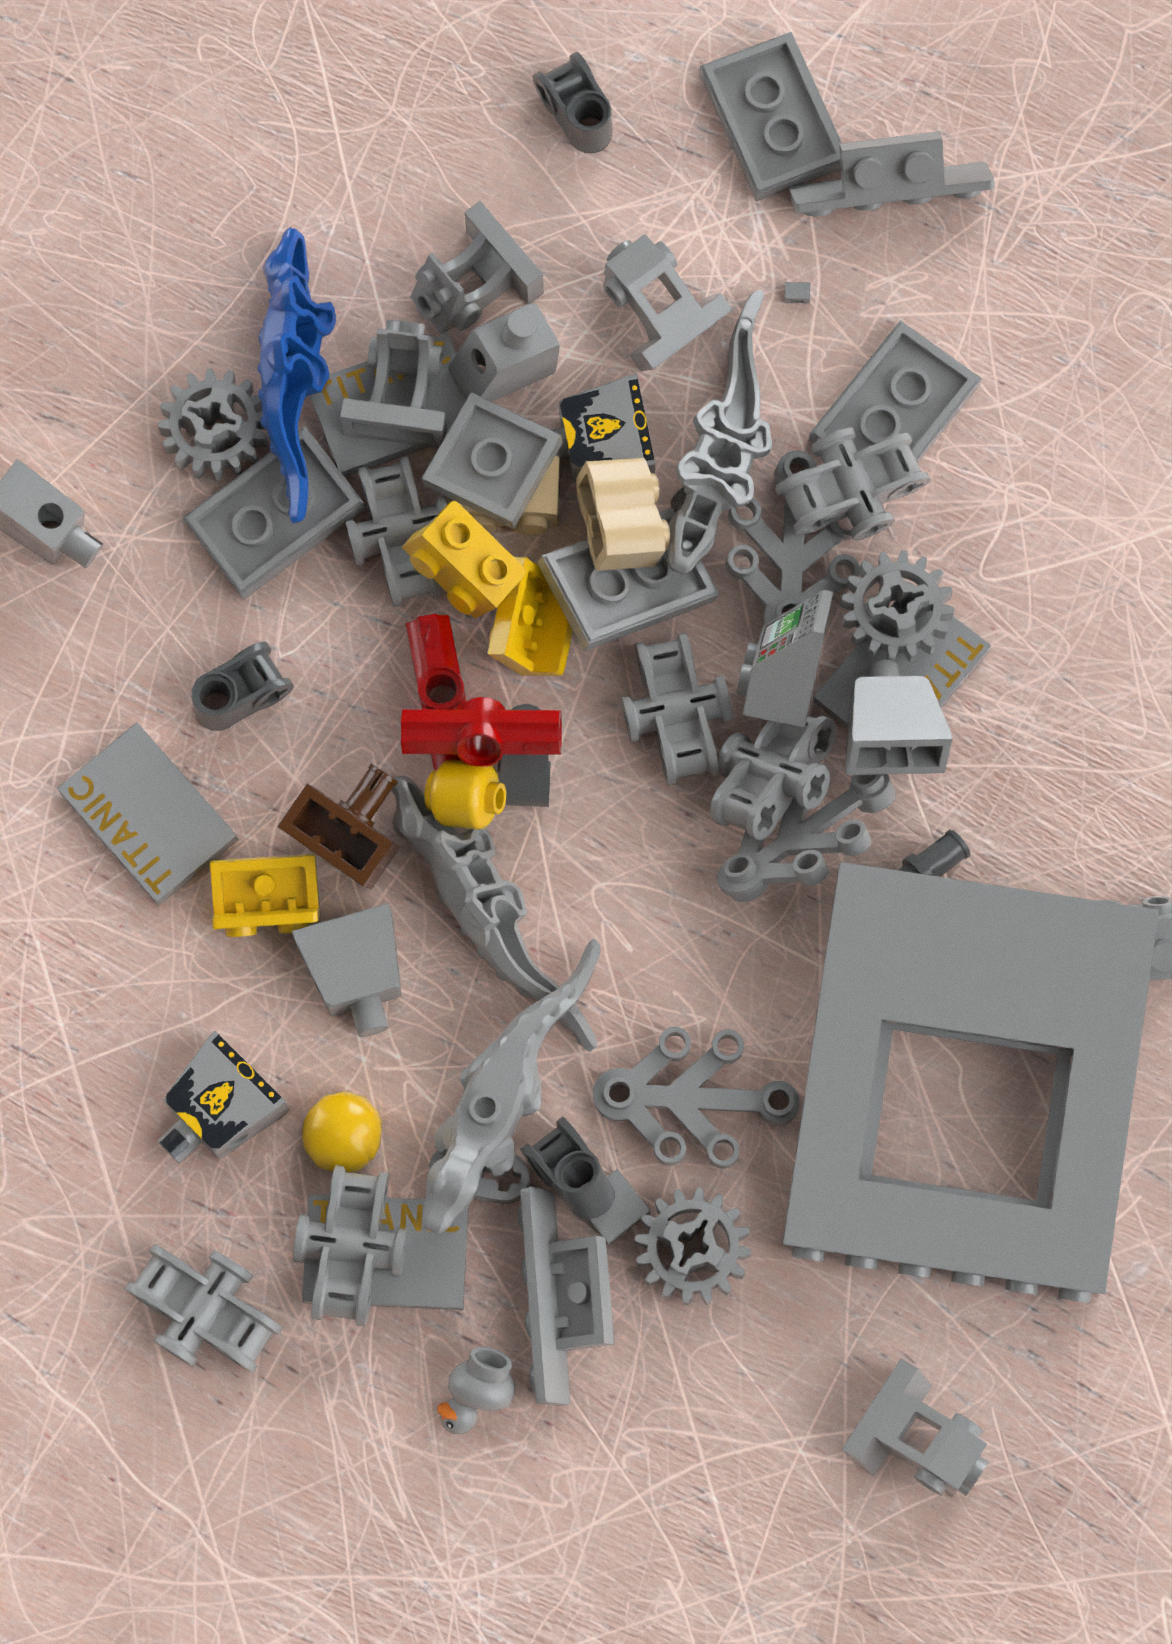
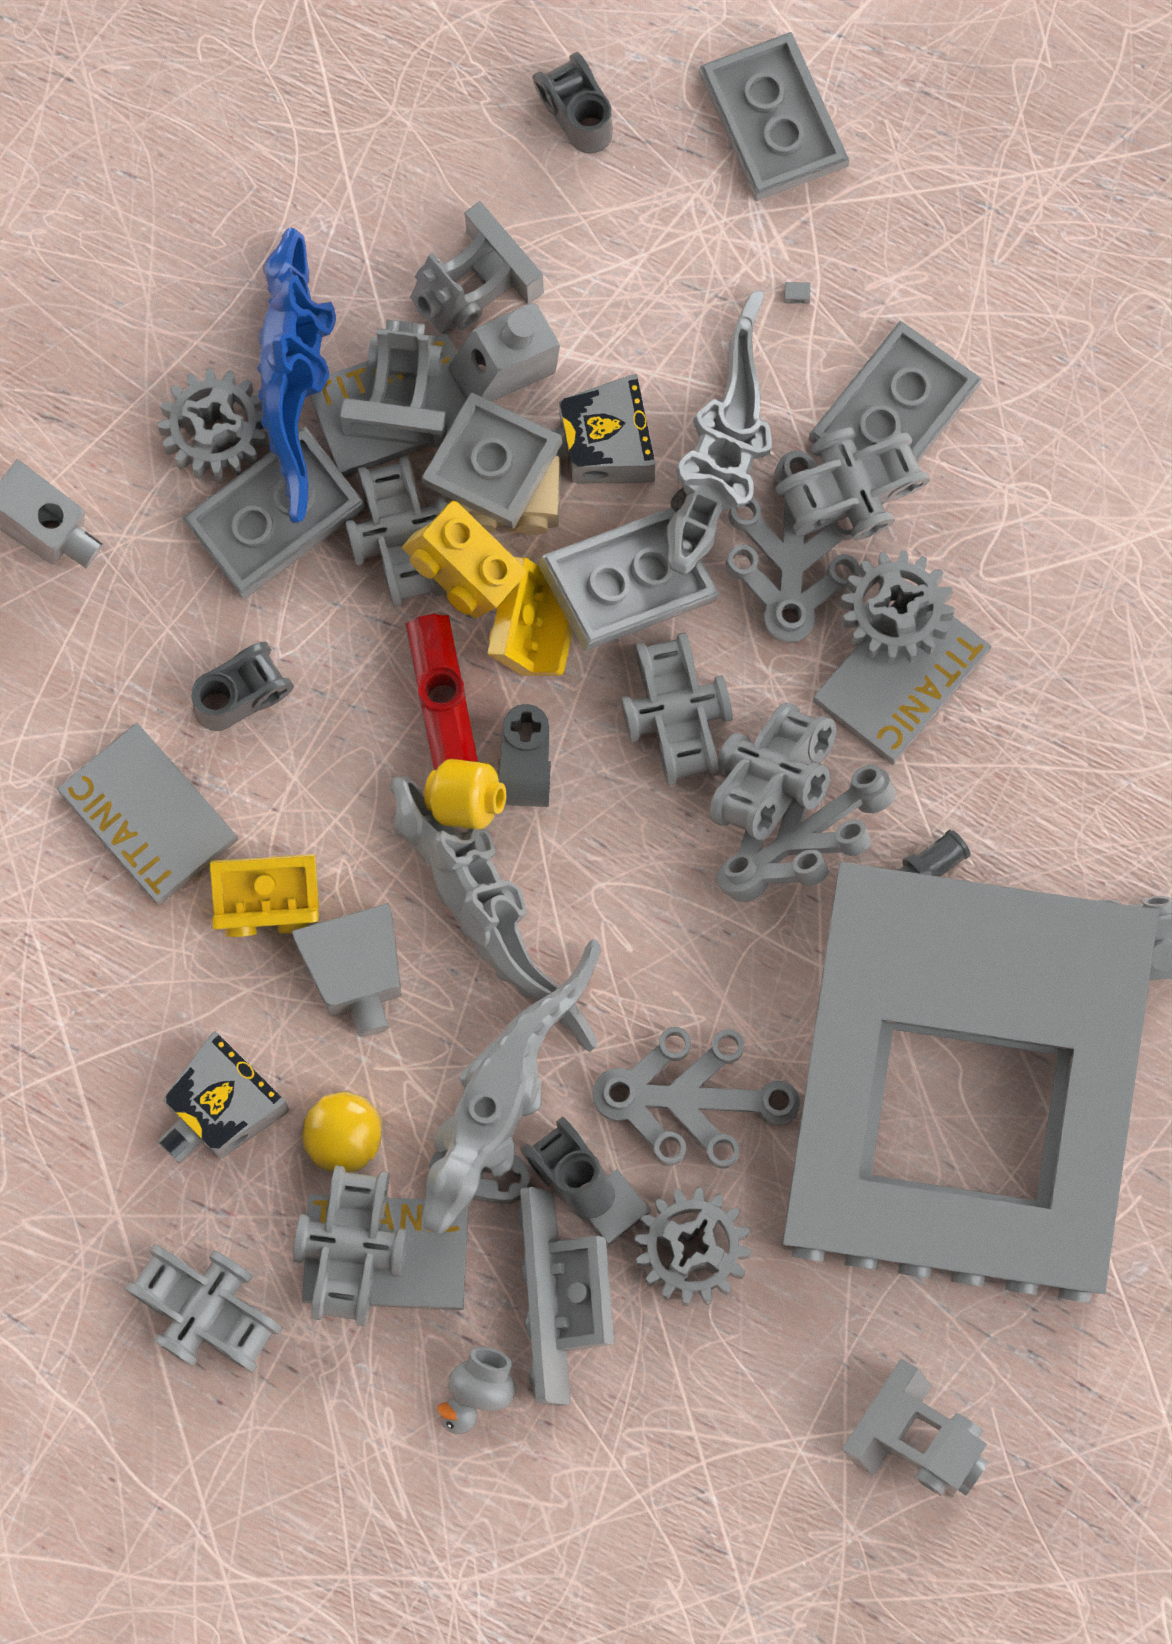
(344, 830): reddish brown brick -> none
(481, 732): red piece -> none
(622, 514): tan brick -> none
(635, 266): light grey tile -> none
(784, 663): light grey slope -> none
(891, 171): light grey bracket -> none
(895, 725): torso -> none

